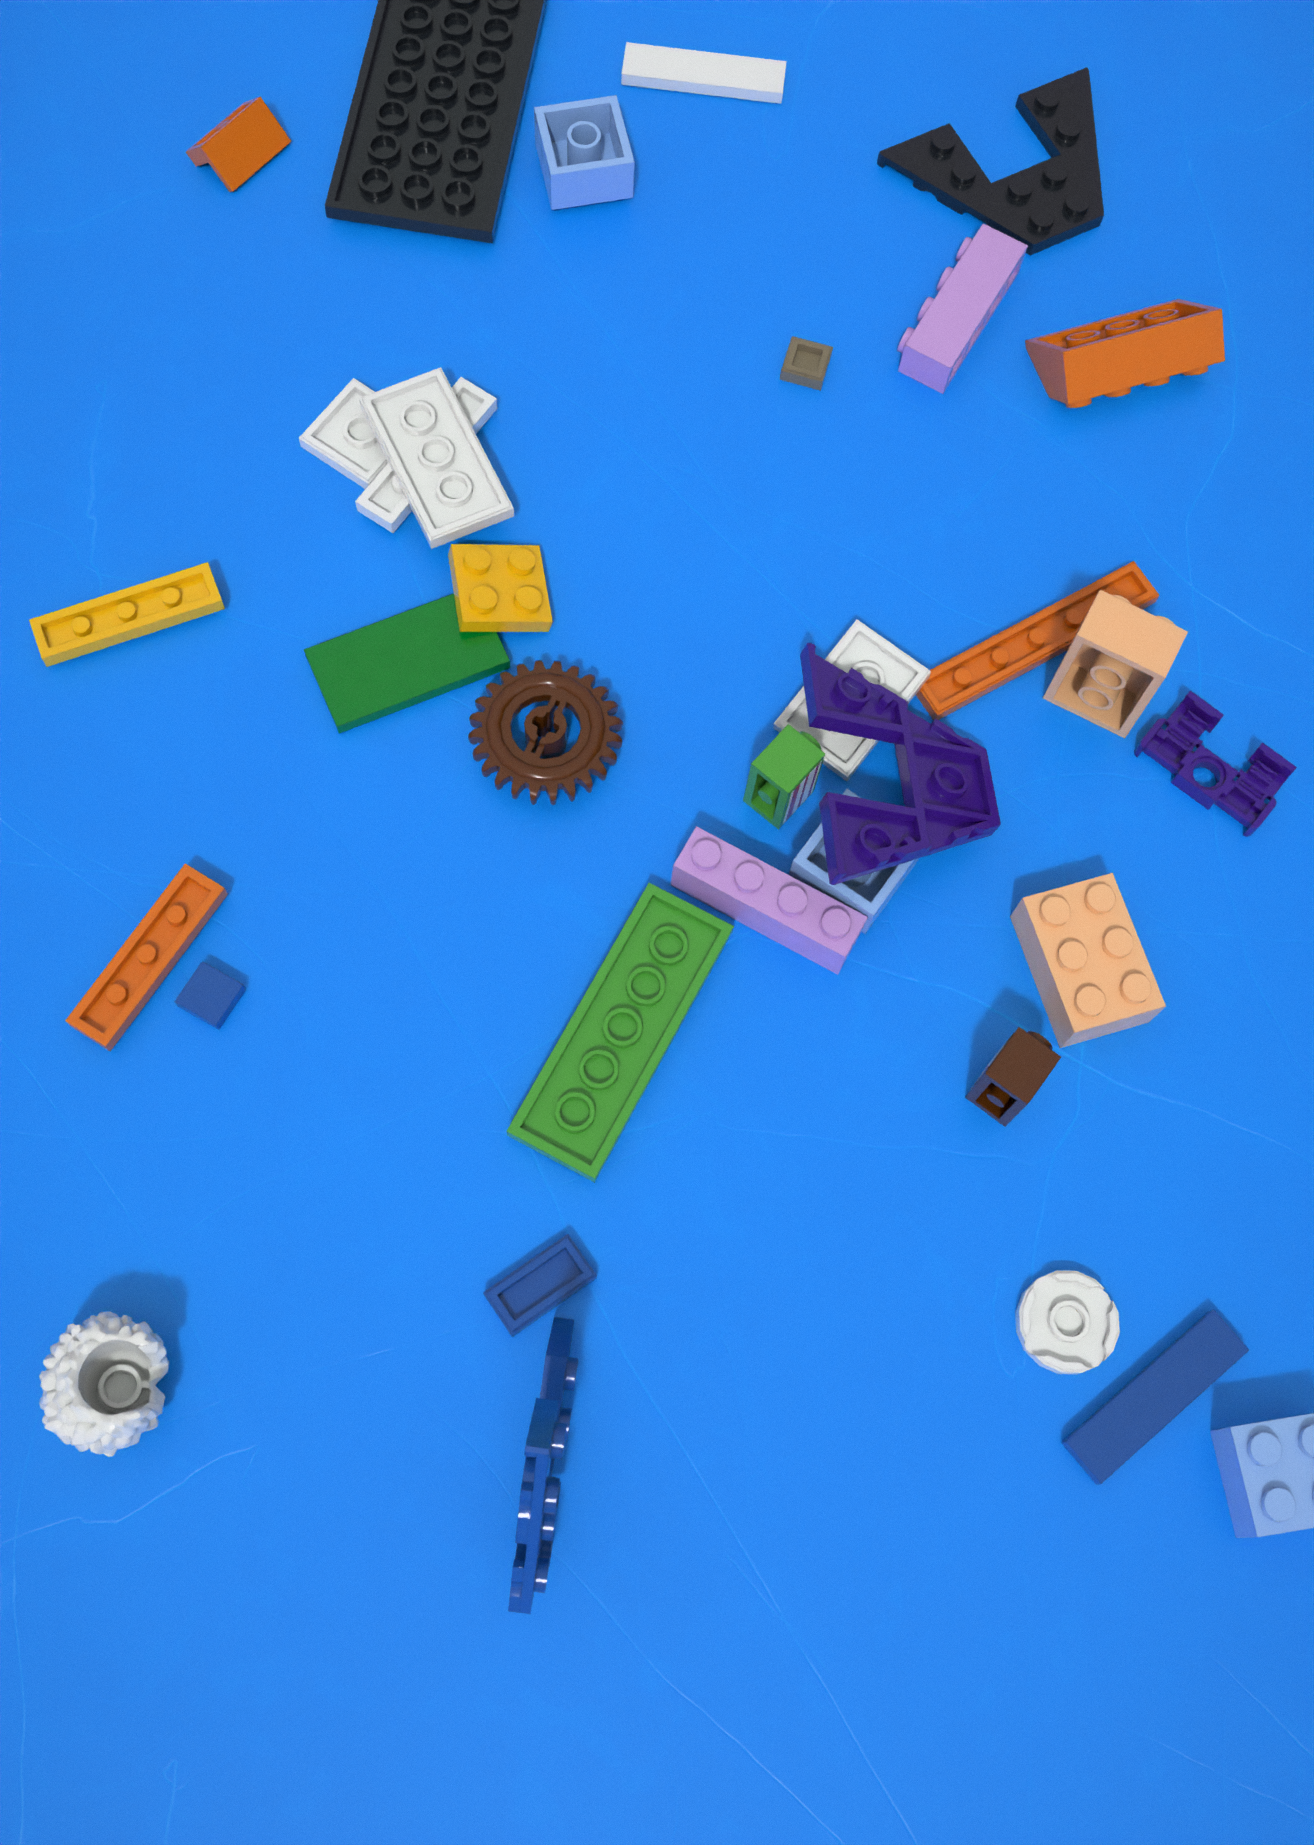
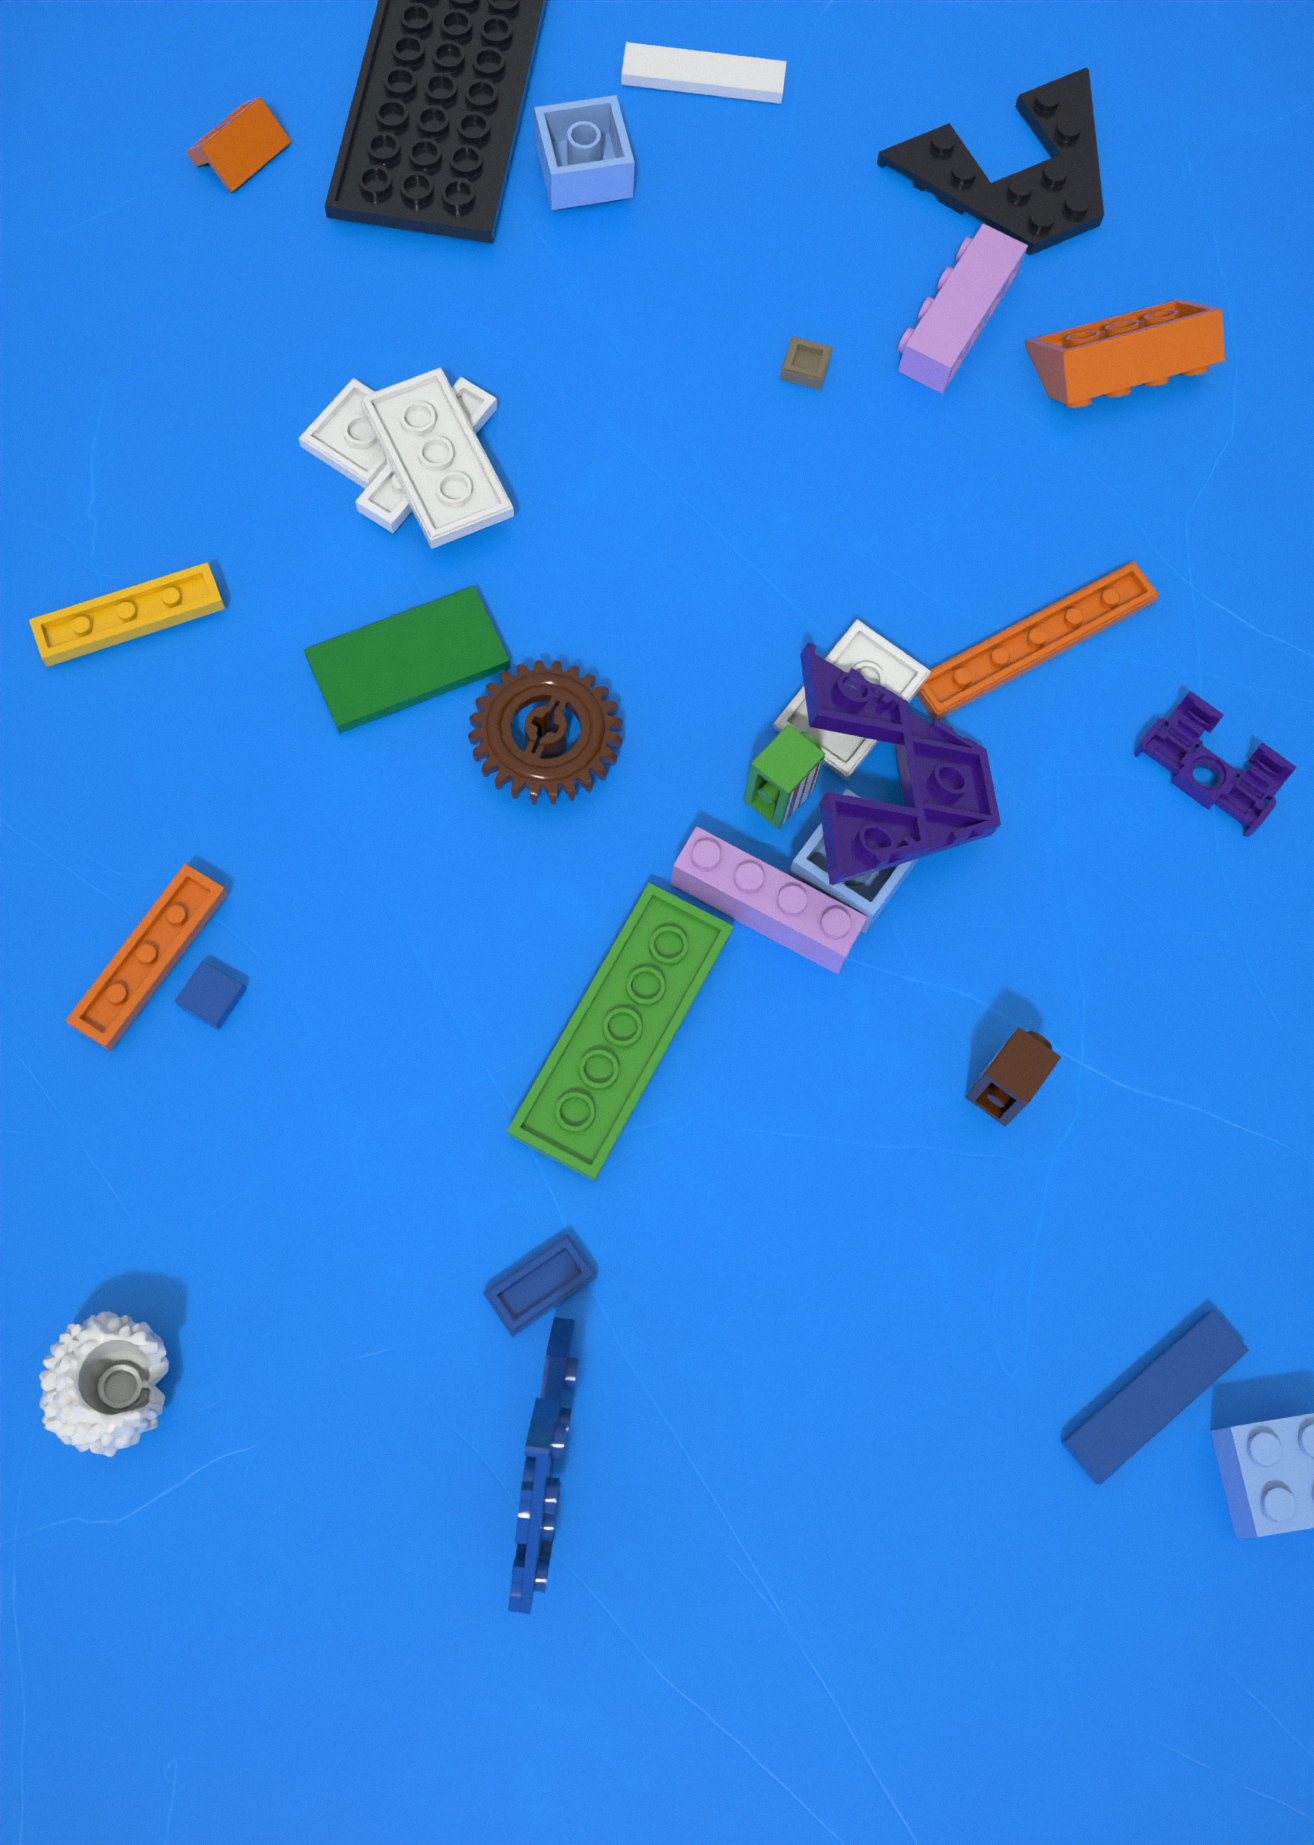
(499, 588): yellow plate -> none
(1067, 1322): white tile -> none
(1086, 960): light nougat brick -> none
(1115, 663): light nougat brick -> none

